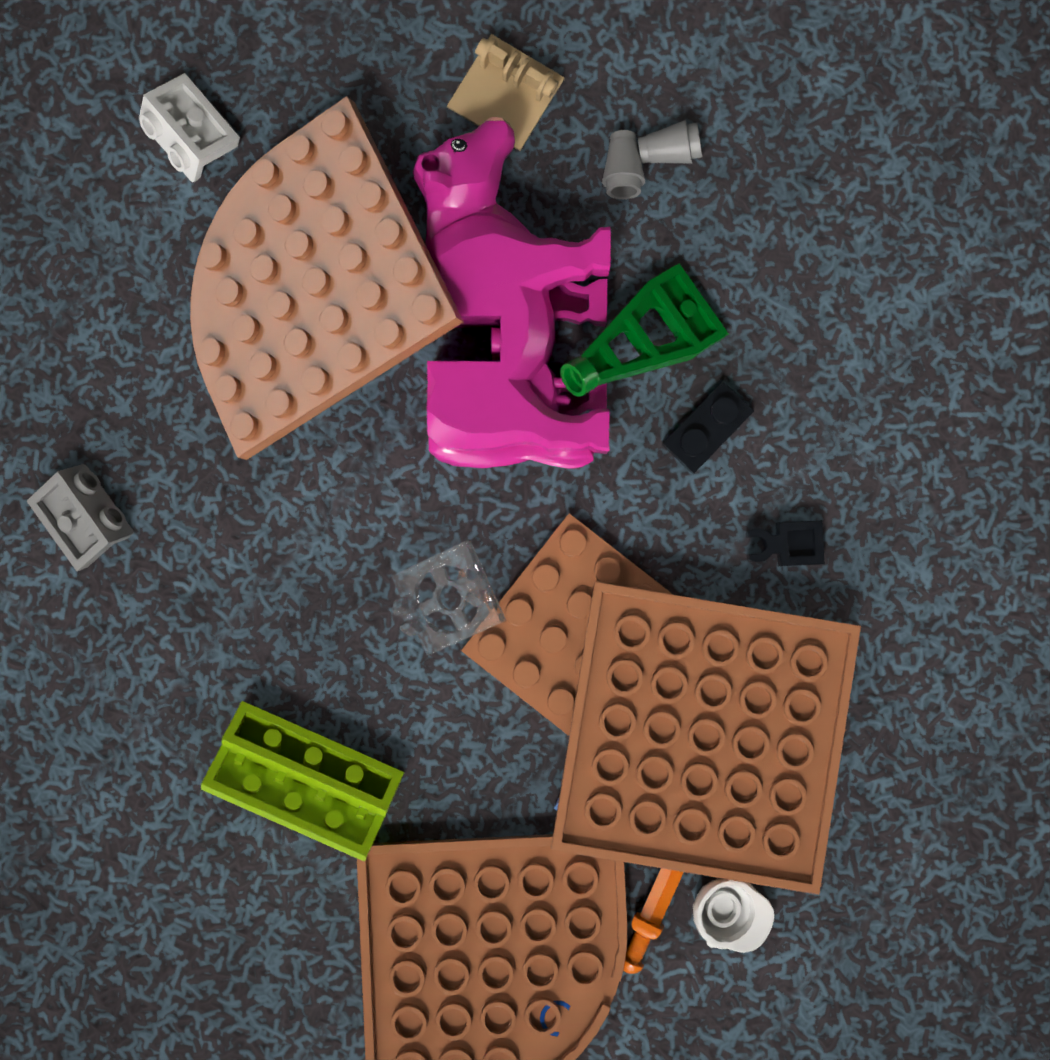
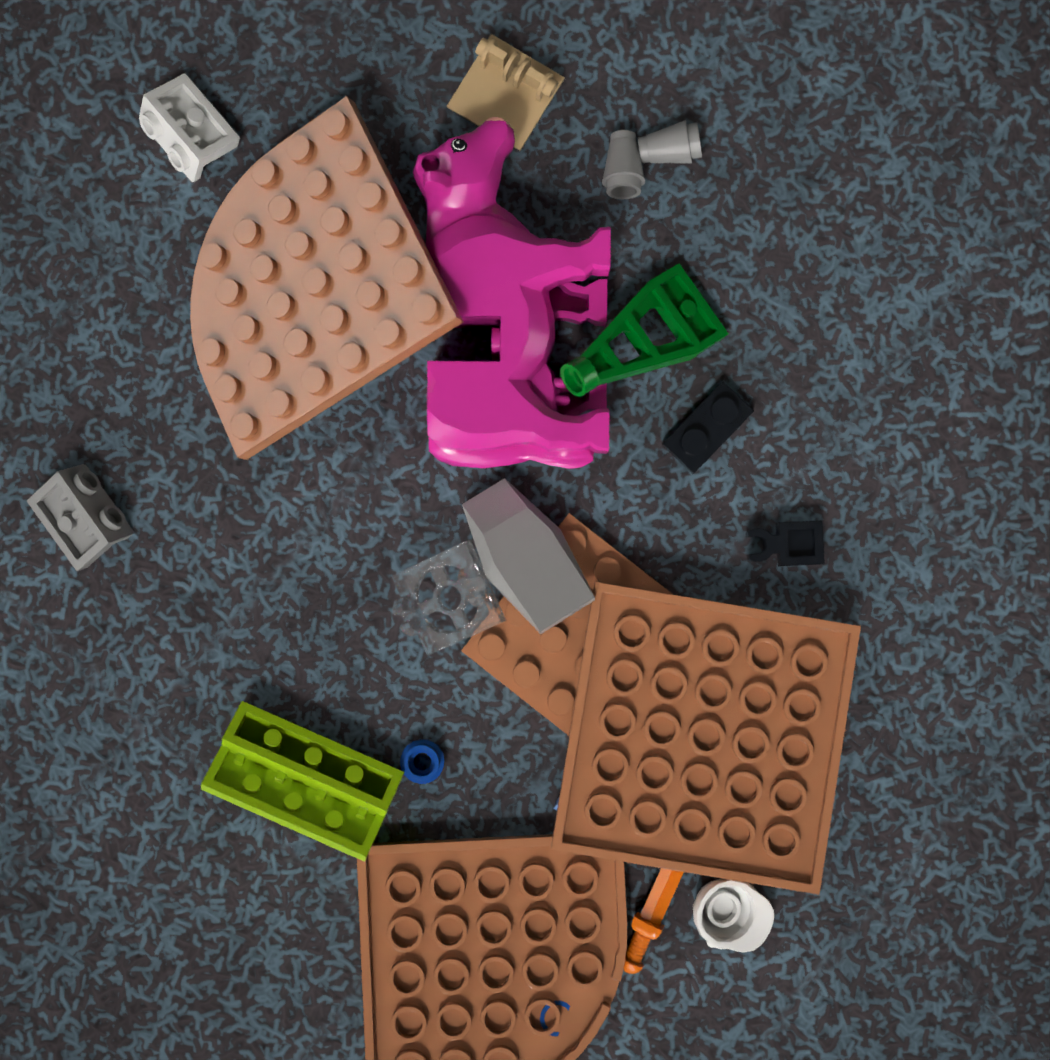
(418, 775): none -> blue plate
(526, 556): none -> light grey piece

